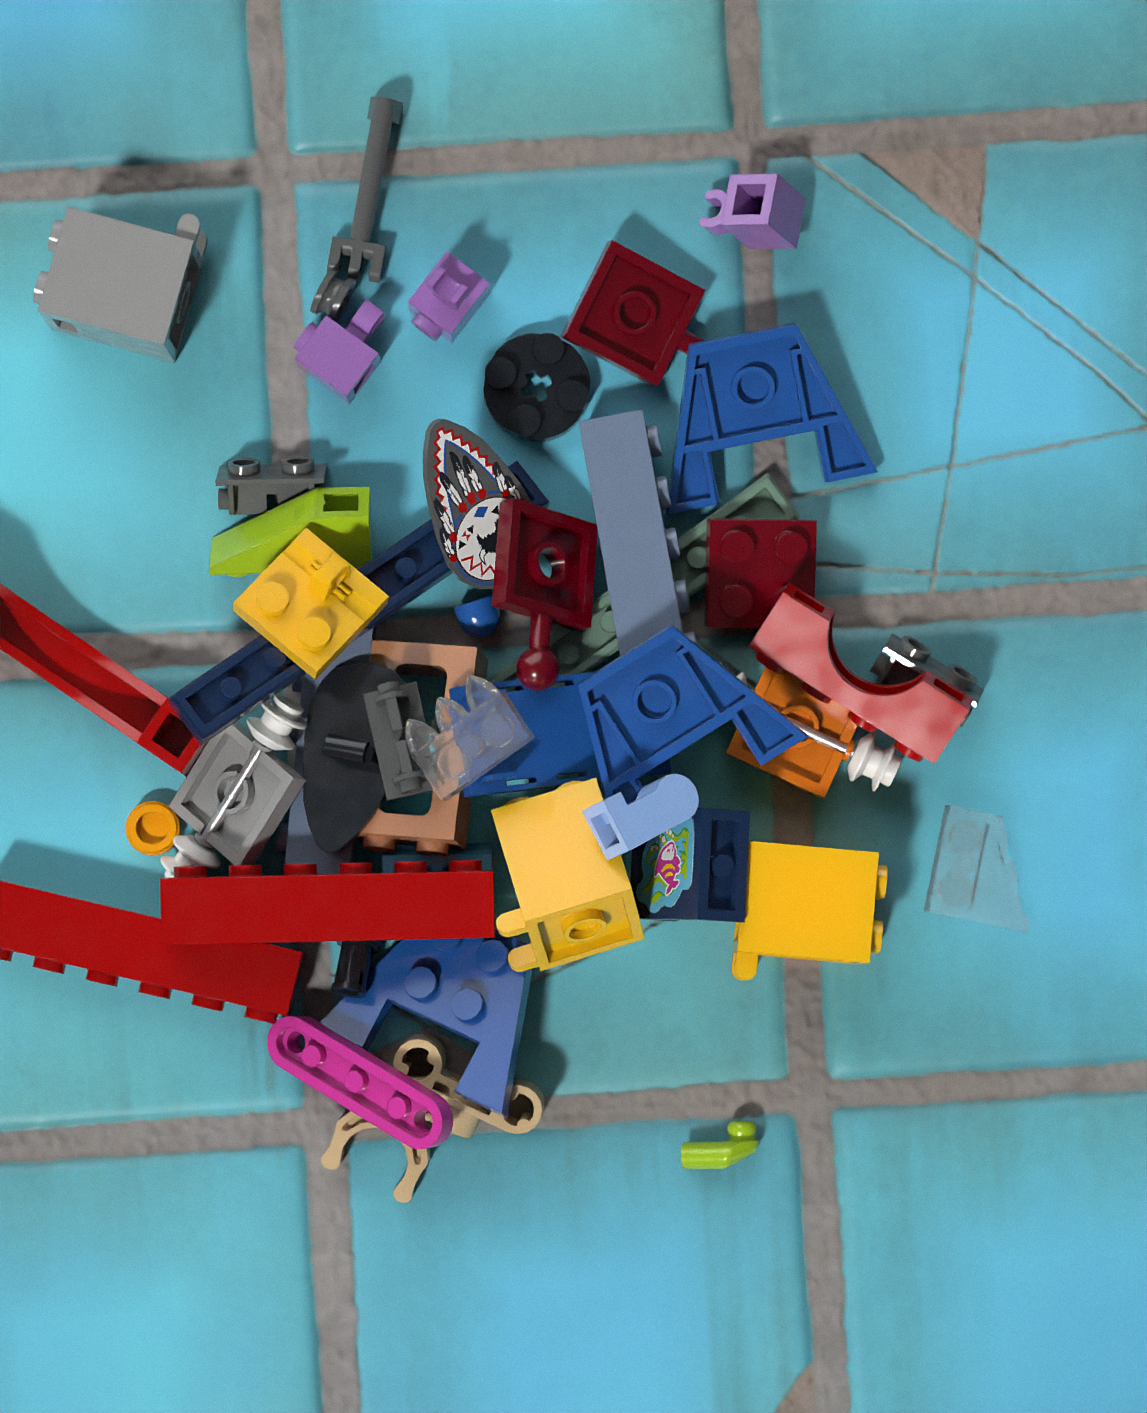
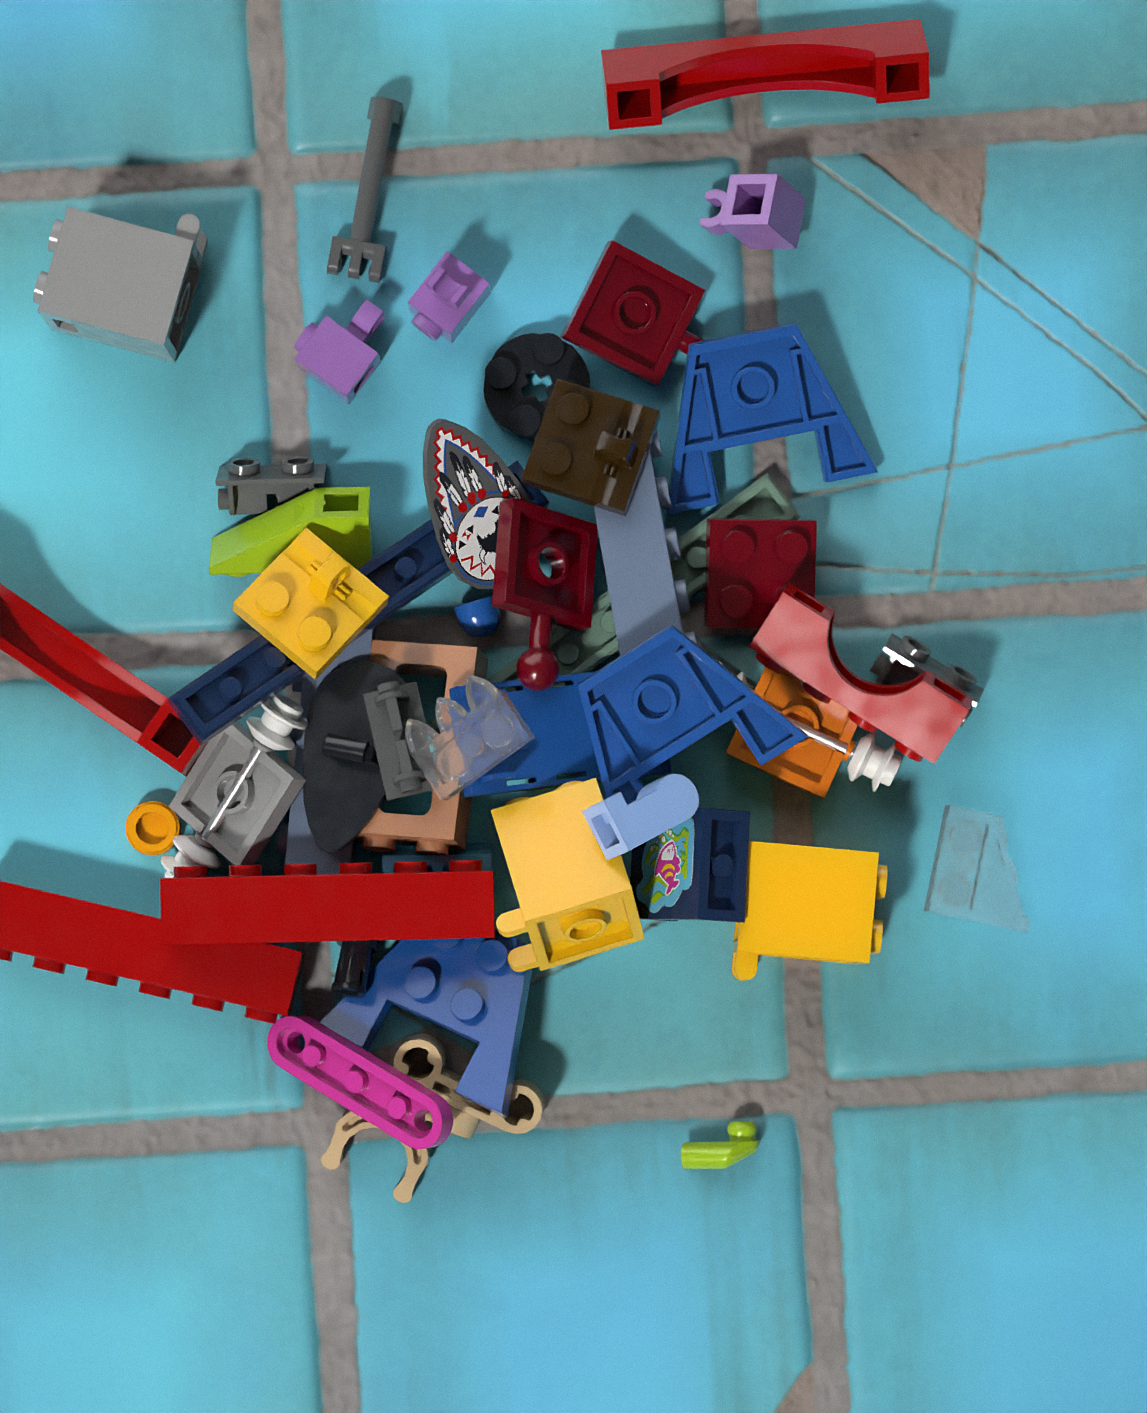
(333, 295): dark grey bush -> none
(591, 447): none -> dark brown hinge
(864, 59): none -> red arch

